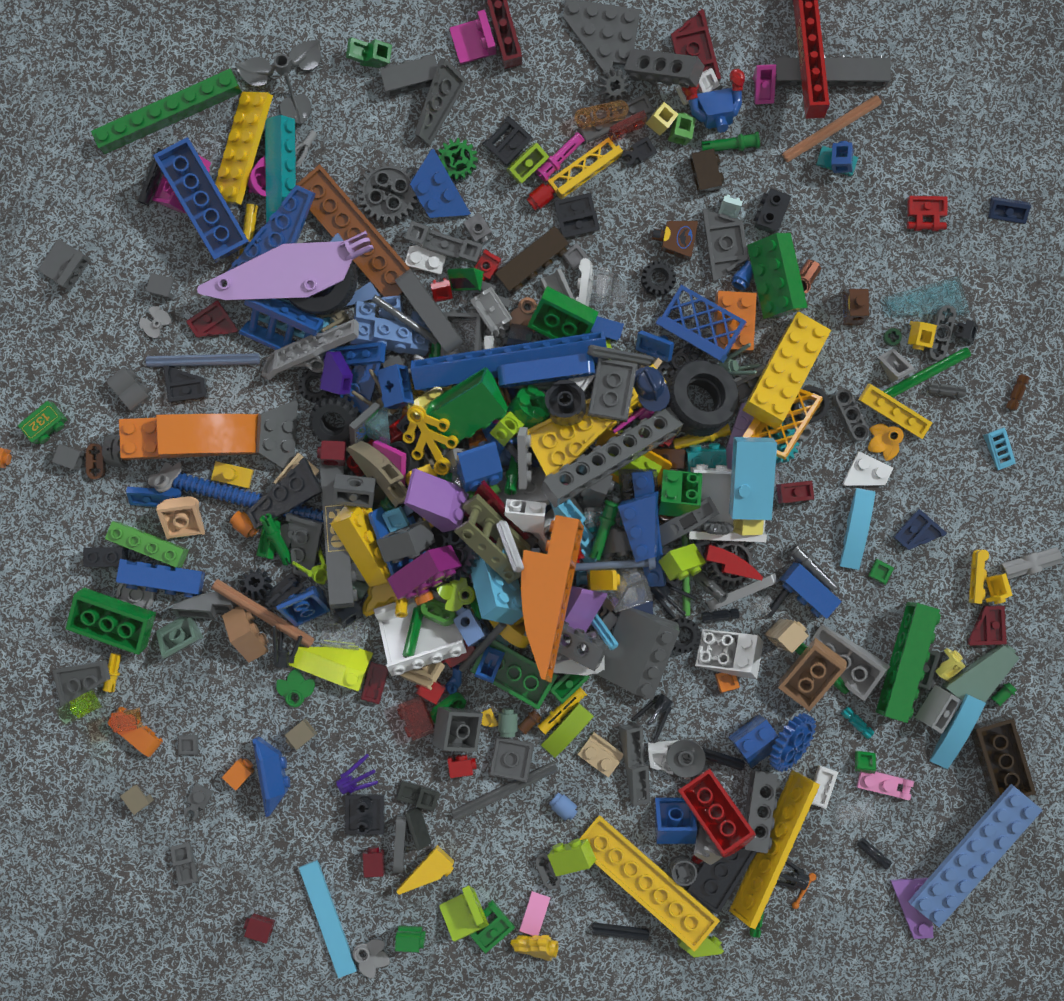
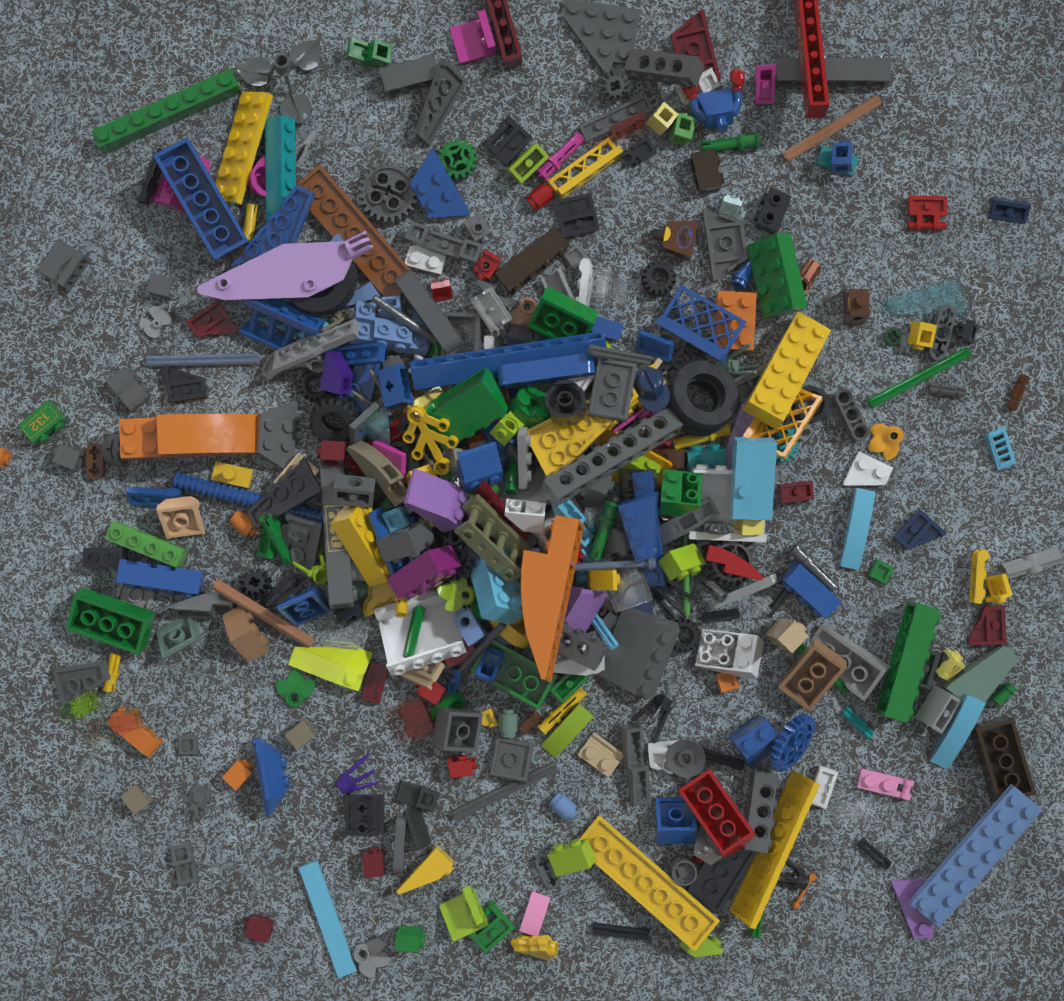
(164, 479): light grey plate -> none
(282, 657): black plant -> none
(425, 598): orange tile -> none
(439, 613): bright green plate -> none
(465, 279): green slope -> none
(510, 546): light grey axle -> none
(615, 115): clear orange beam -> none
(865, 762): green tile -> none
(895, 365): light grey slope -> none
(895, 411): yellow plate -> none

